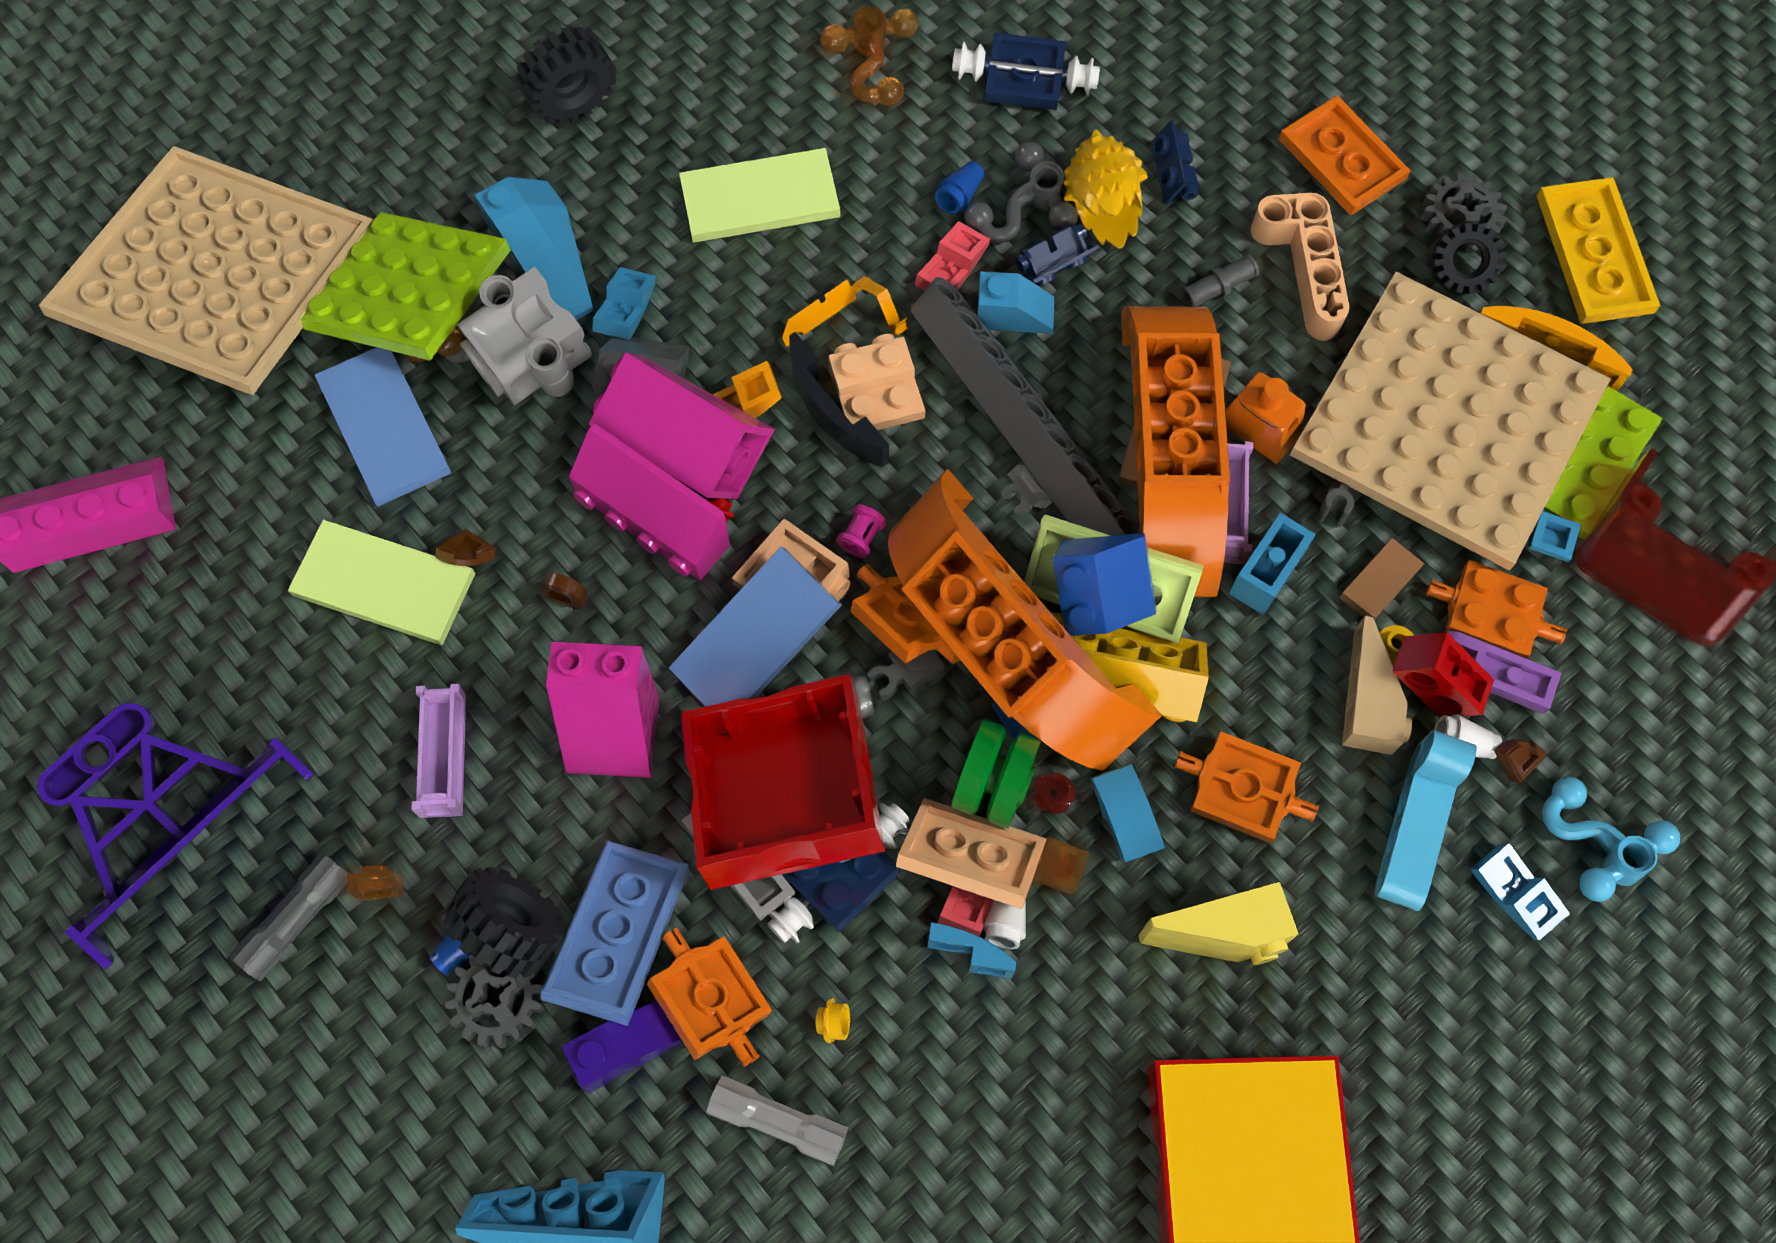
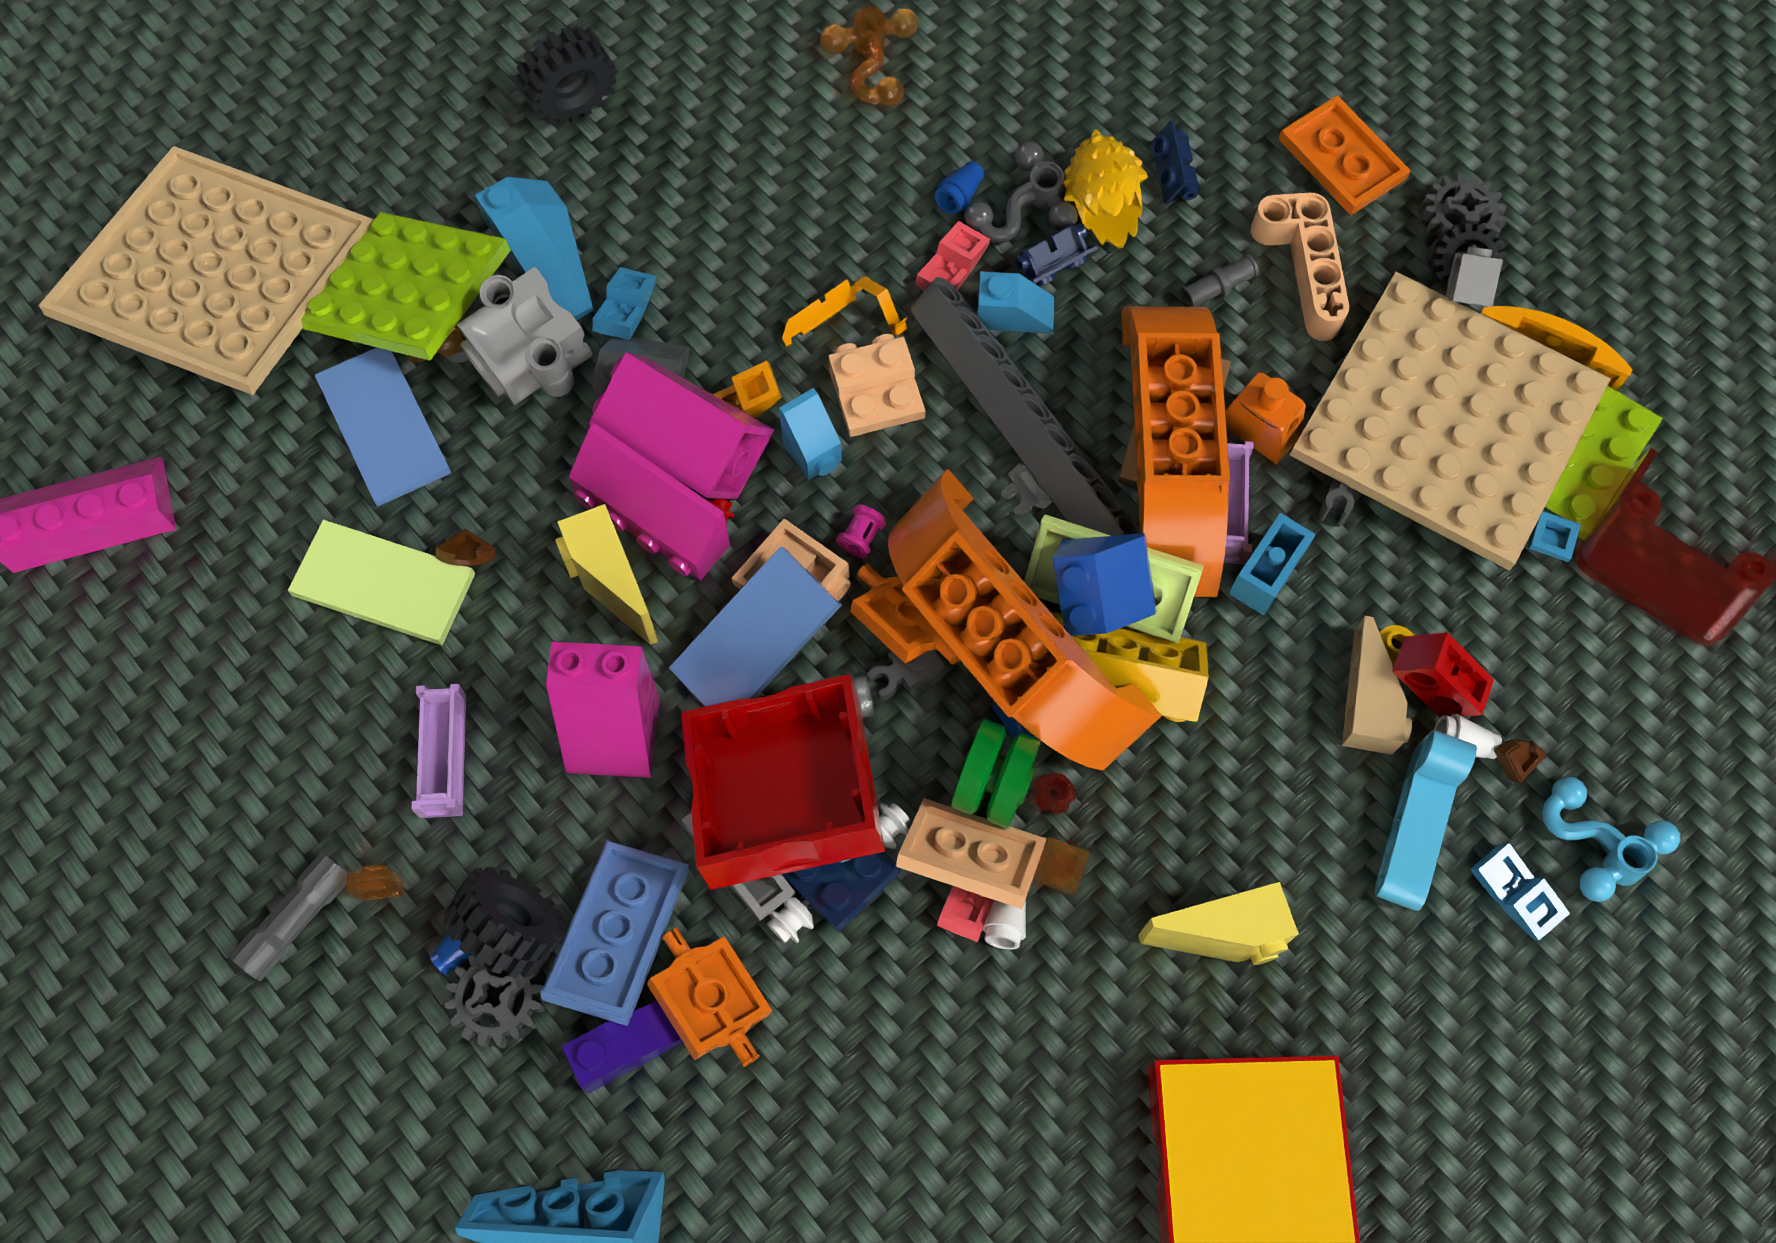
(73, 777): dark purple piece -> none
(564, 590): reddish brown tile -> none
(596, 556): none -> light yellow slope
(759, 195): yellowish green tile -> none
(806, 1132): light grey axle -> none
(810, 435): none -> dark azure slope
(833, 1021): yellow plate -> none
(858, 438): black slope -> none
(984, 956): dark azure slope -> none
(1025, 70): dark blue plate -> none
(1127, 812): dark azure slope -> none
(1246, 787): orange plate -> none
(1381, 580): medium nougat tile -> none
(1474, 277): none -> light grey brick
(1497, 609): orange plate -> none
(1513, 675): medium lavender plate -> none
(1597, 250): yellow plate -> none

